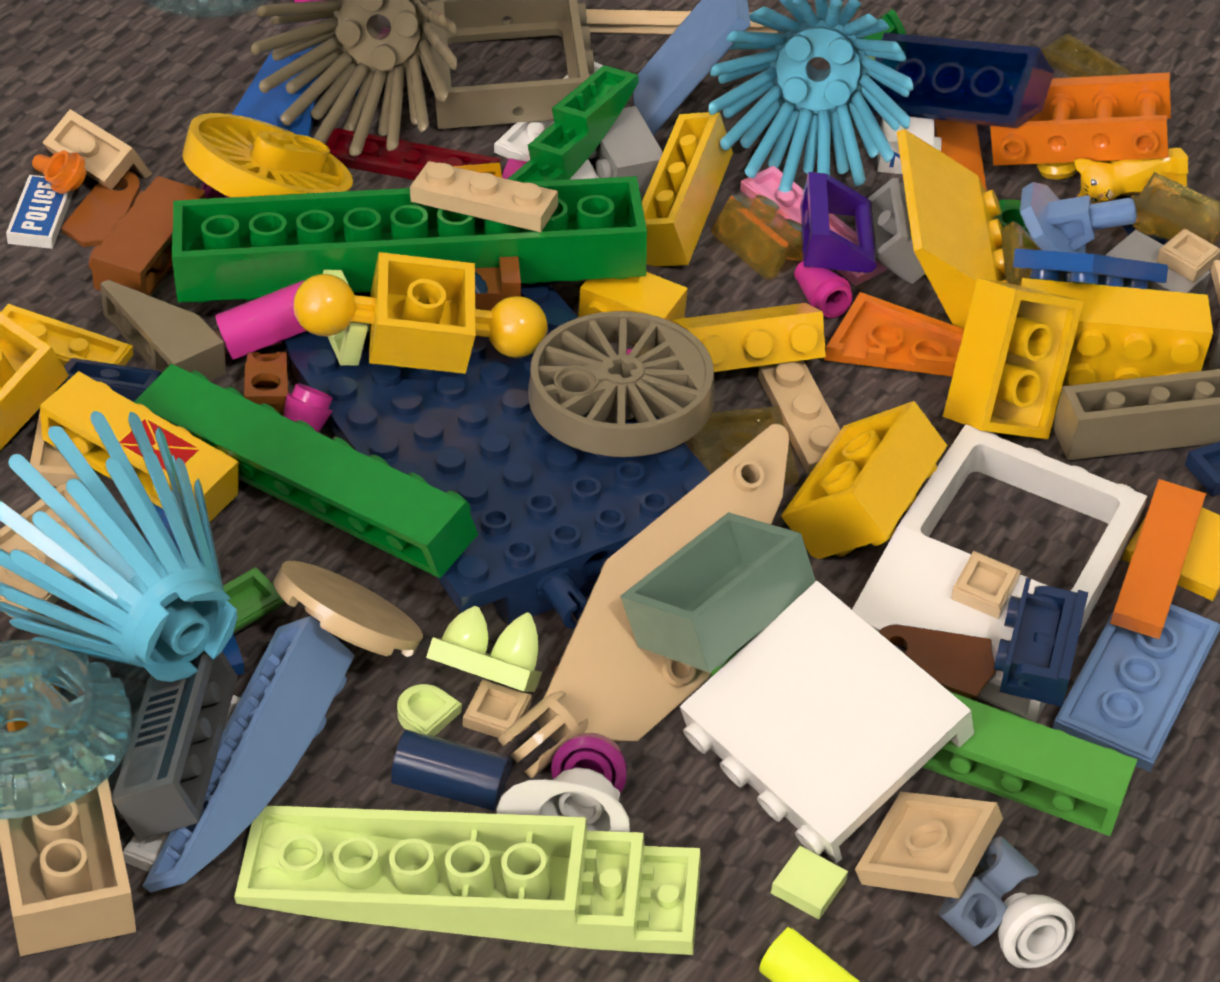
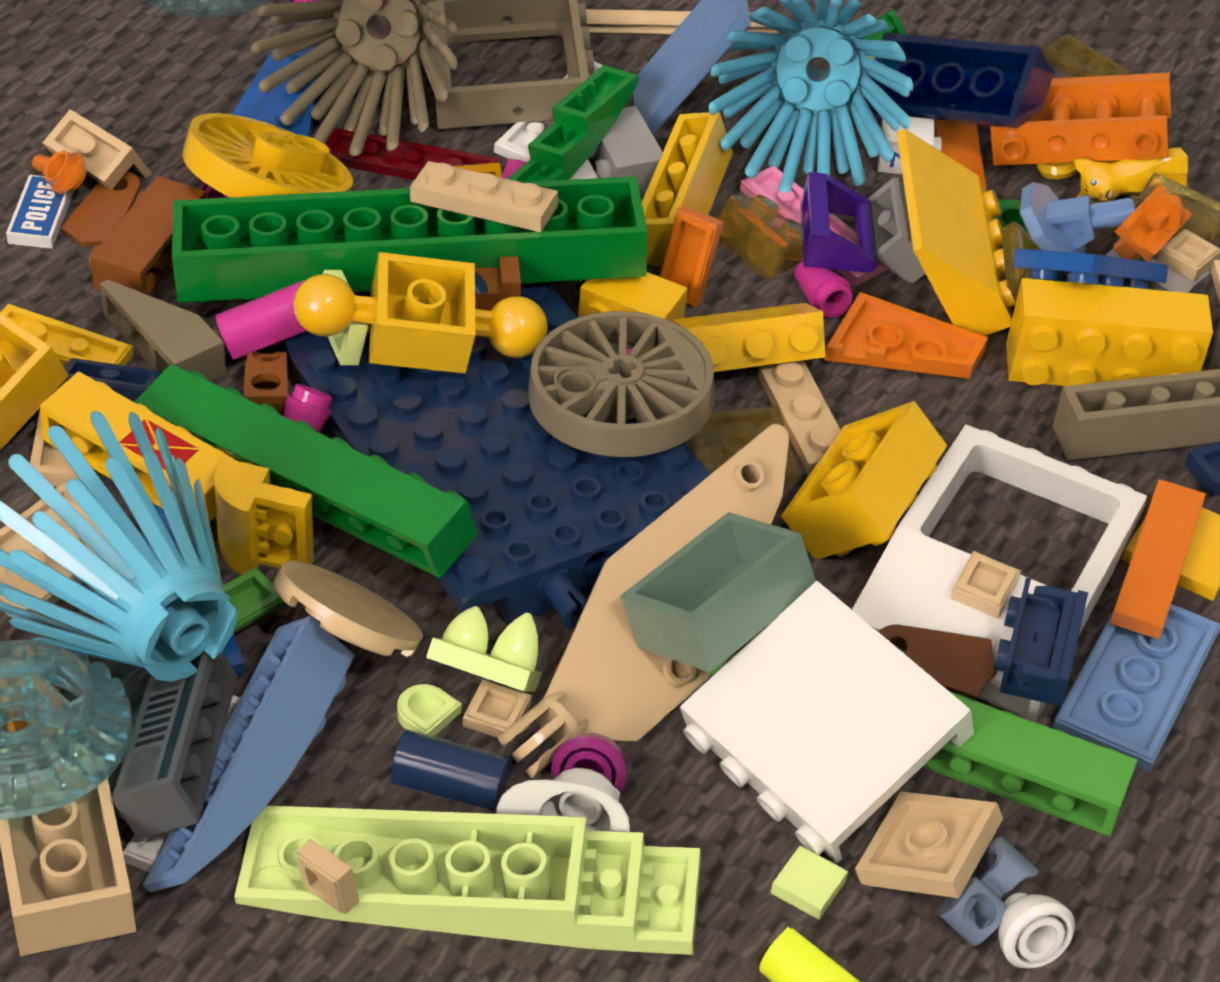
(259, 519): none -> yellow brick
(327, 876): none -> tan tile
(691, 251): none -> orange tile
(1012, 359): yellow slope -> none
(1151, 225): none -> orange hips

